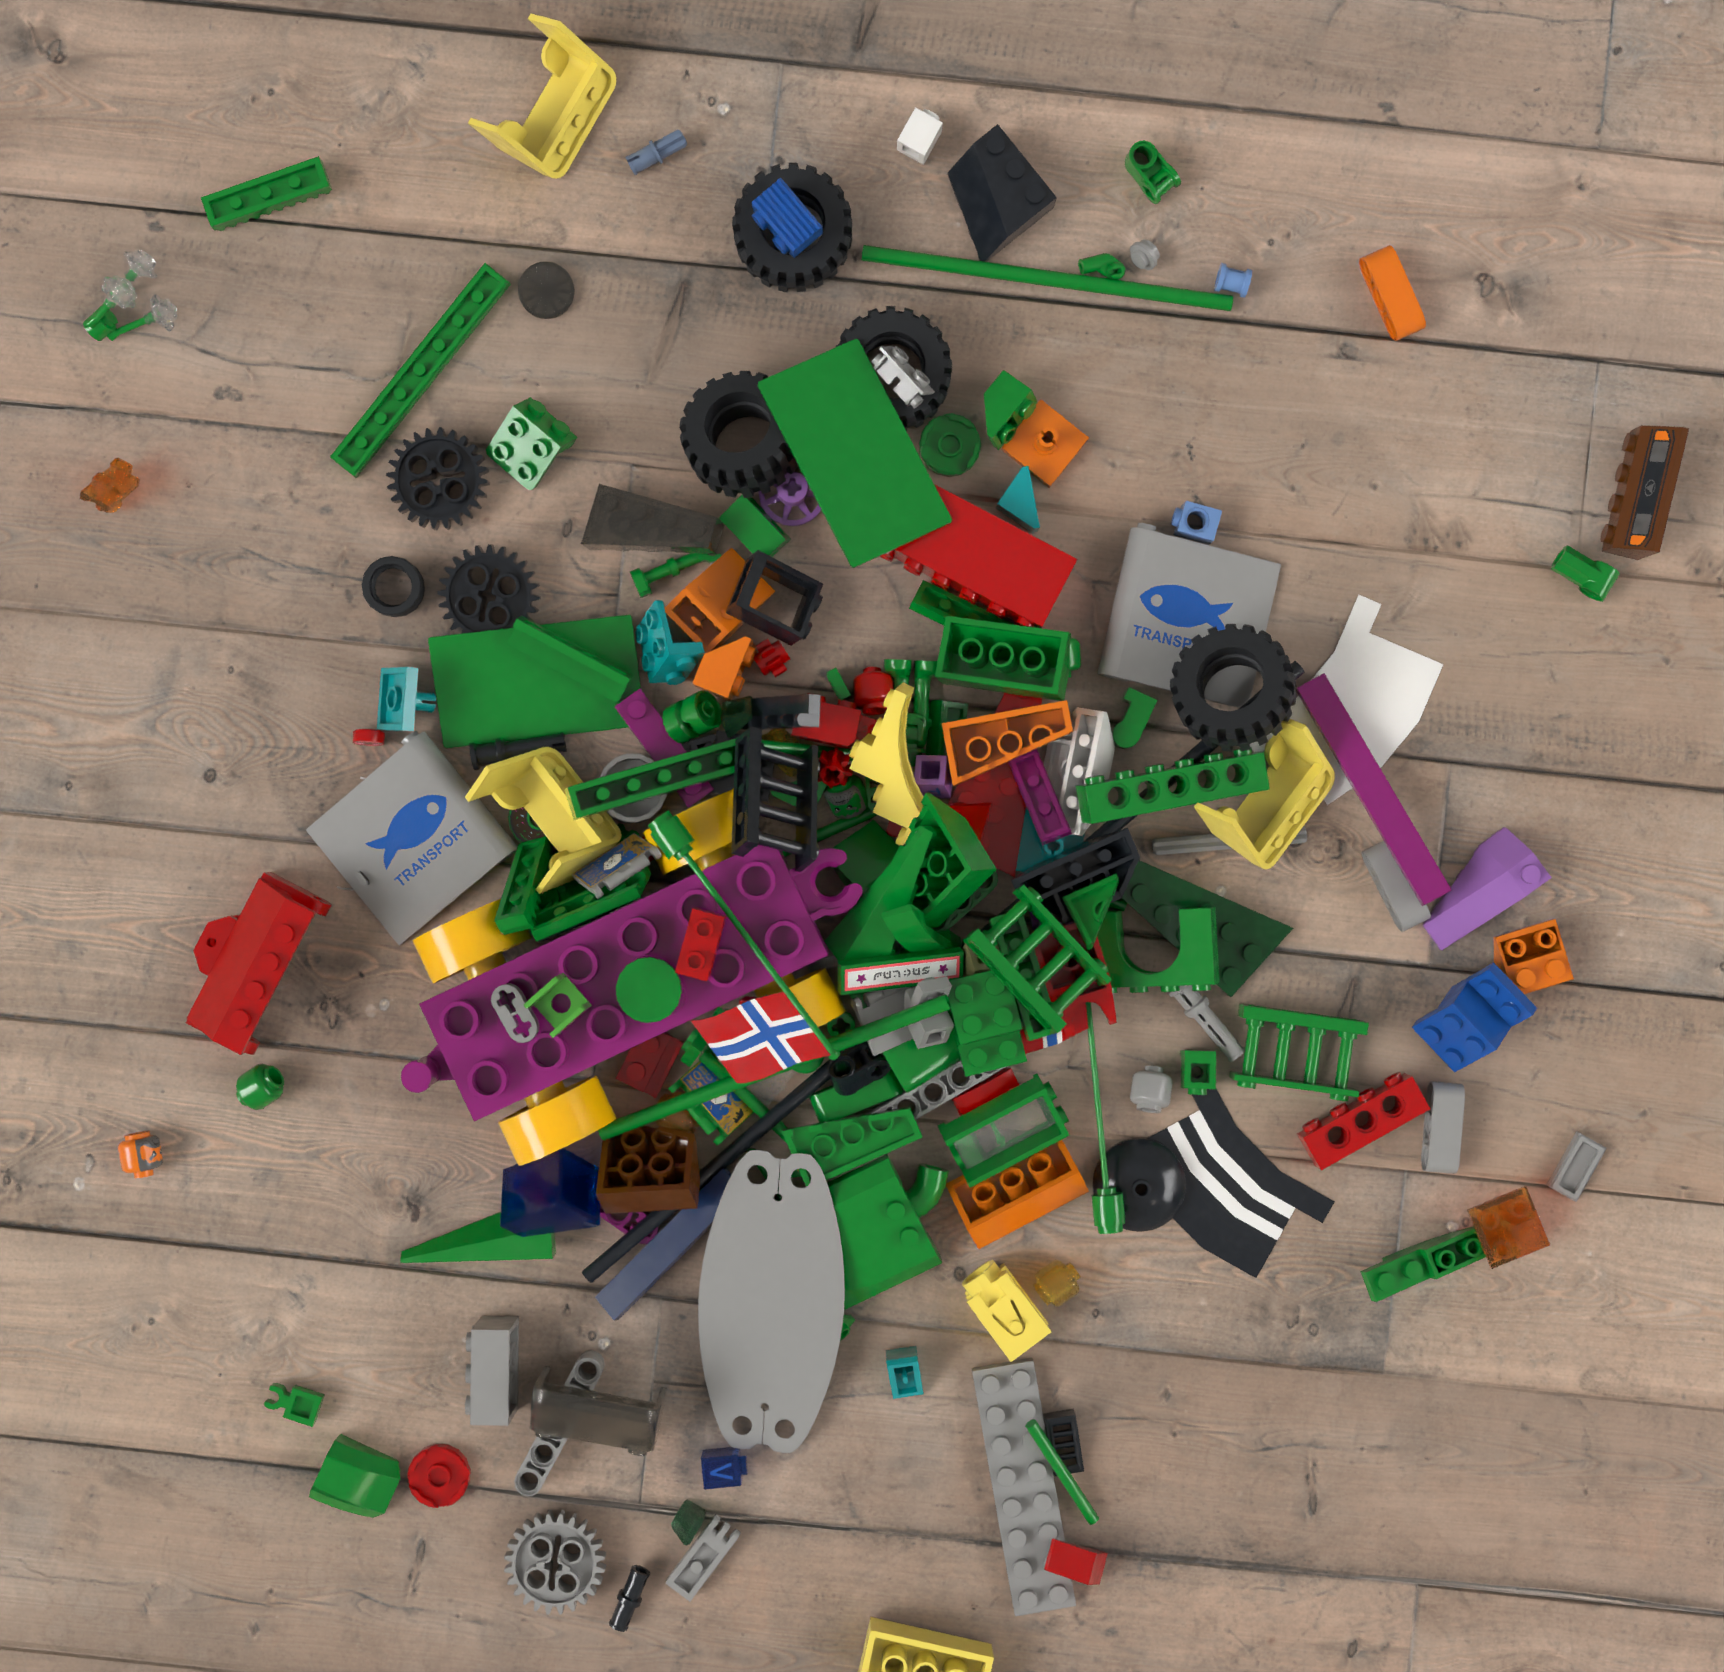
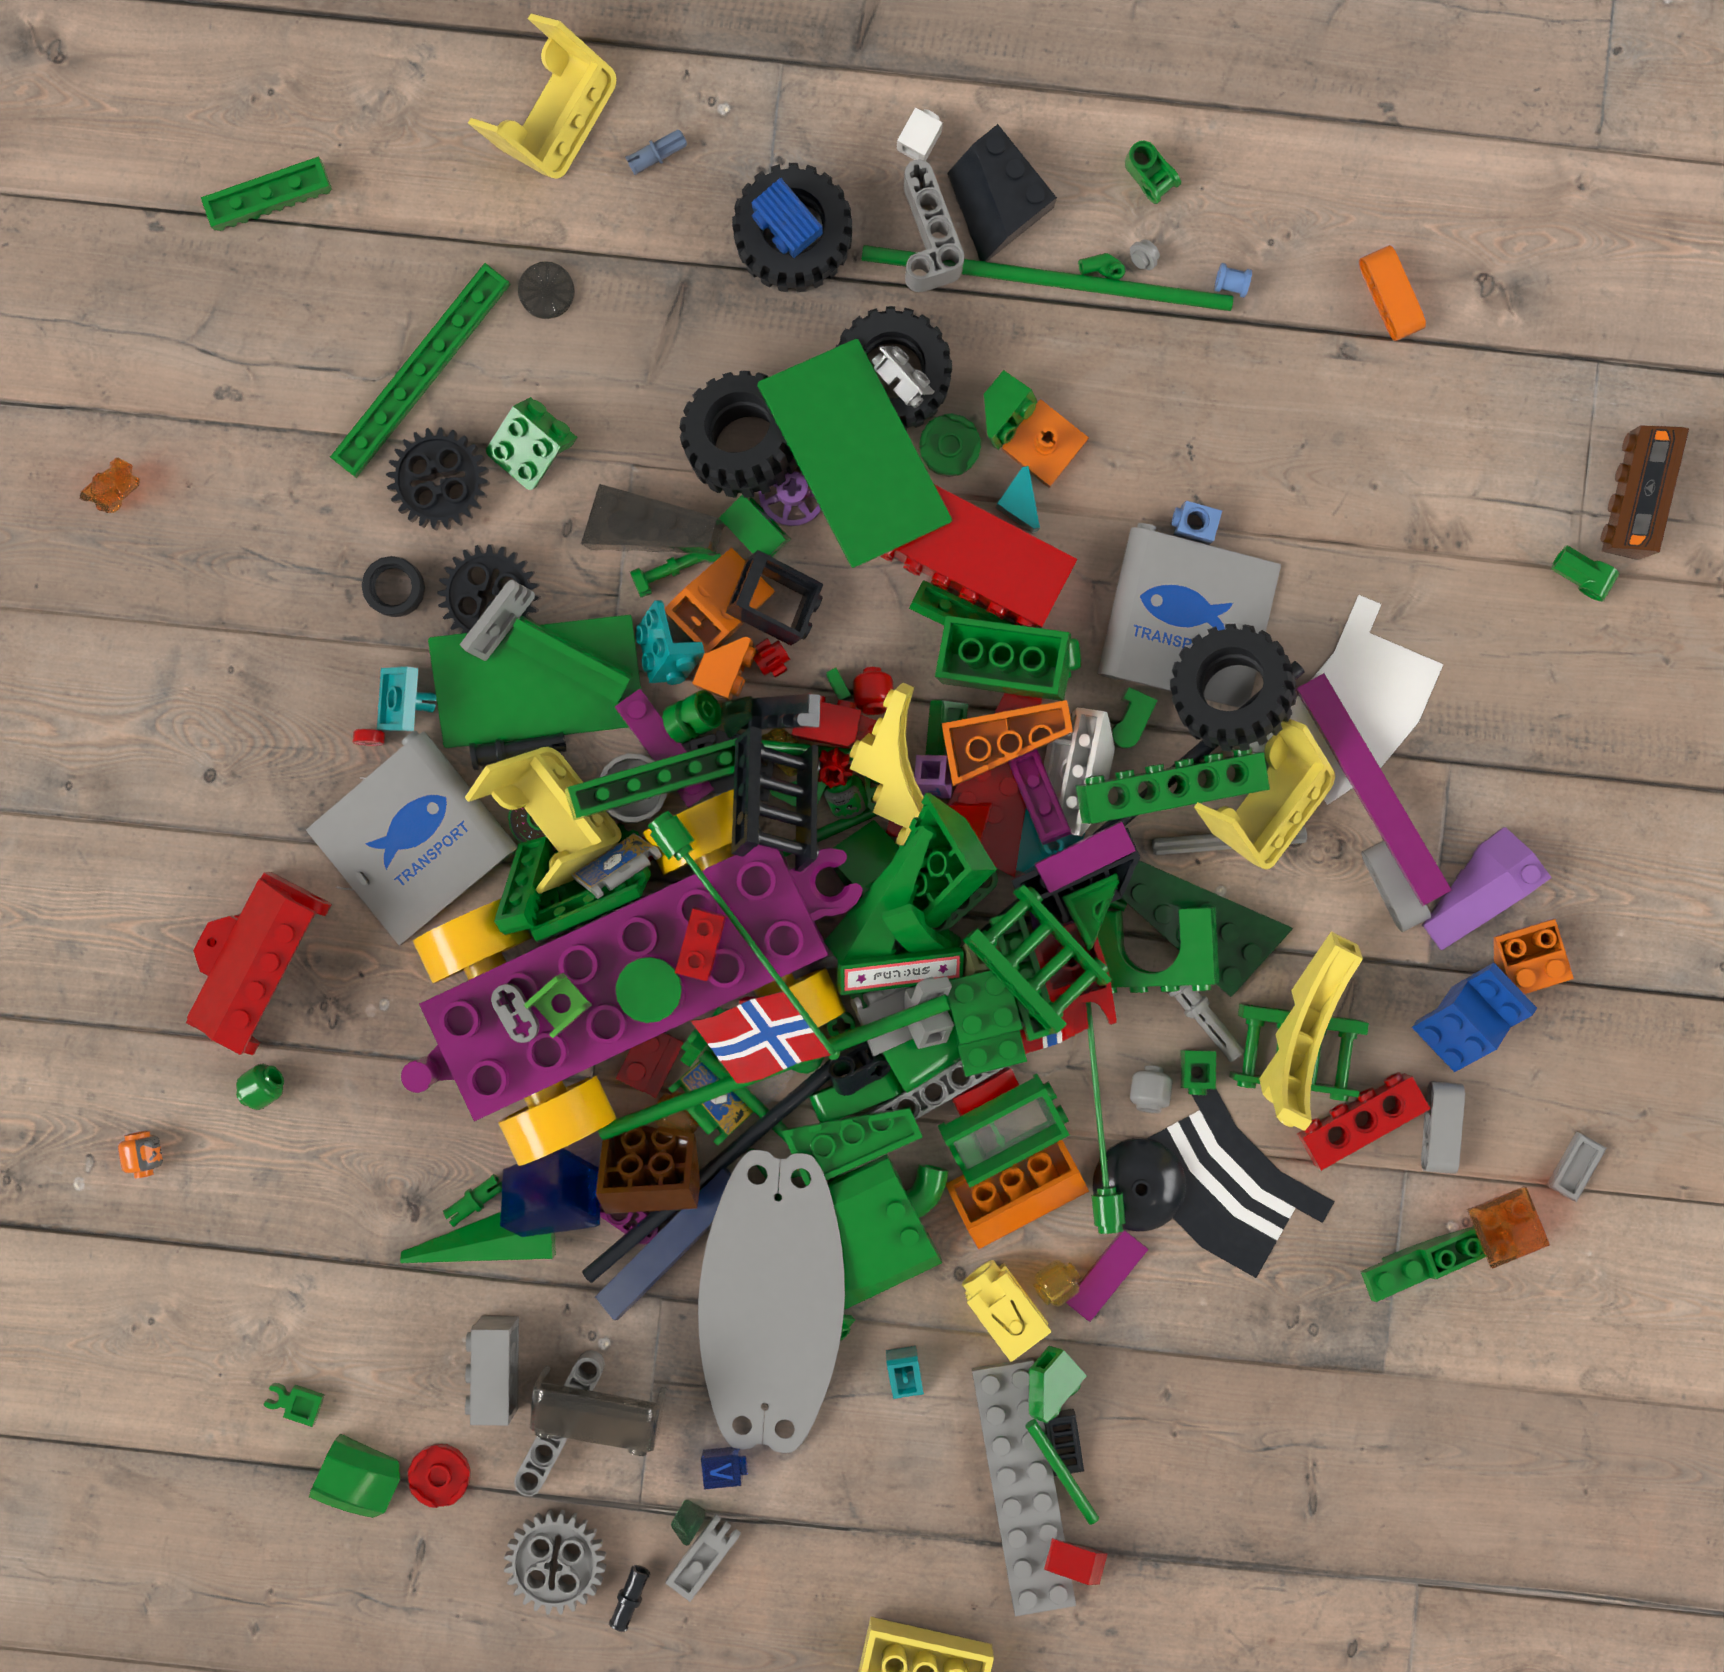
(122, 293): clear plant -> none
(473, 1200): none -> green pin
(497, 620): none -> light grey hinge
(918, 721): green piece -> none
(928, 223): none -> light grey beam
(1052, 1382): none -> slope
(1085, 857): none -> magenta tile
(1107, 1274): none -> magenta tile
(1315, 996): none -> light yellow arch

